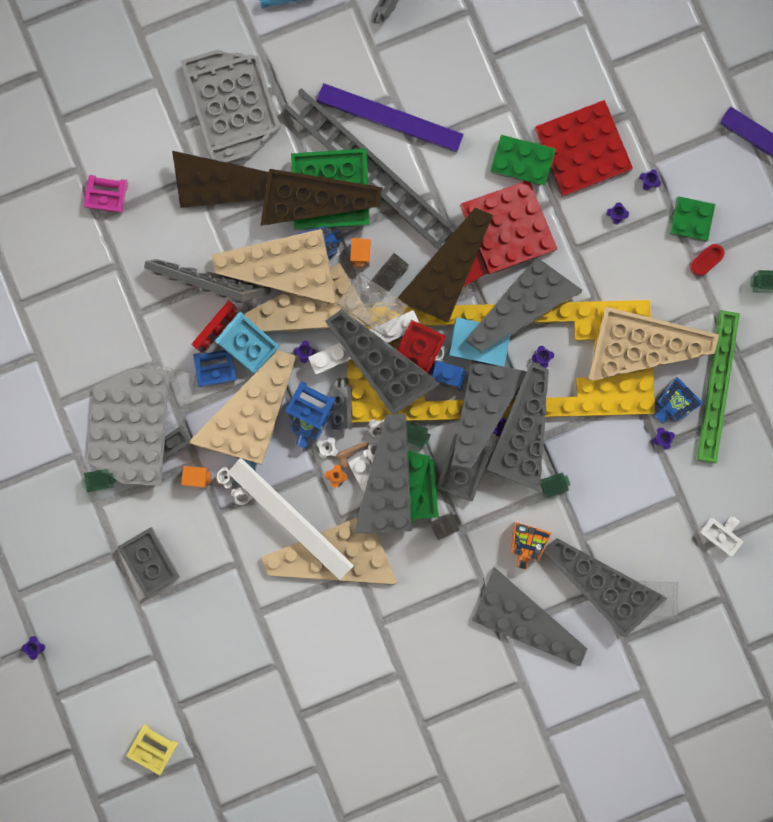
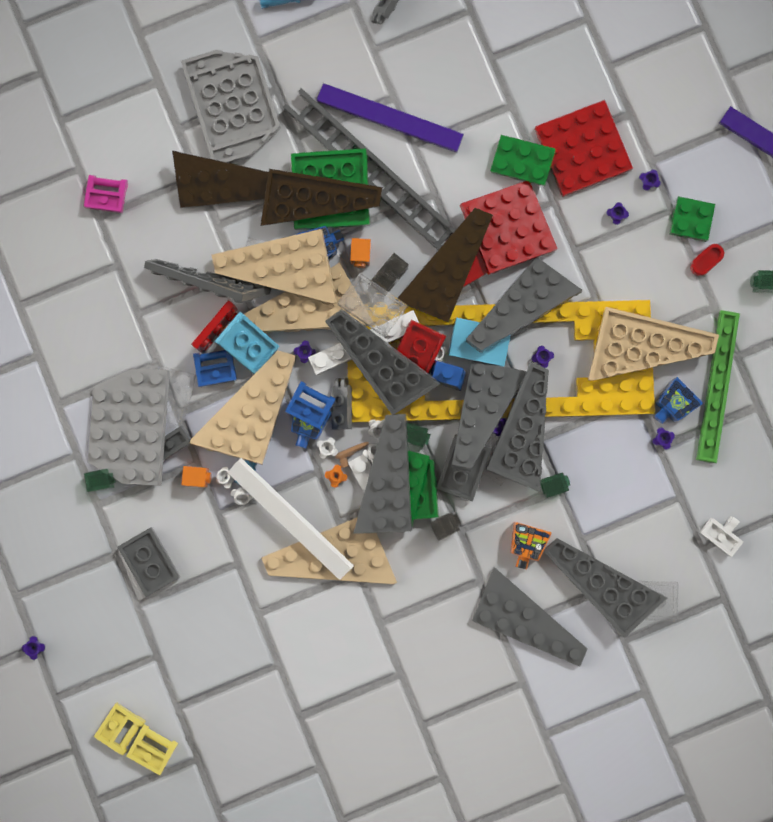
(113, 726): none -> light yellow plate

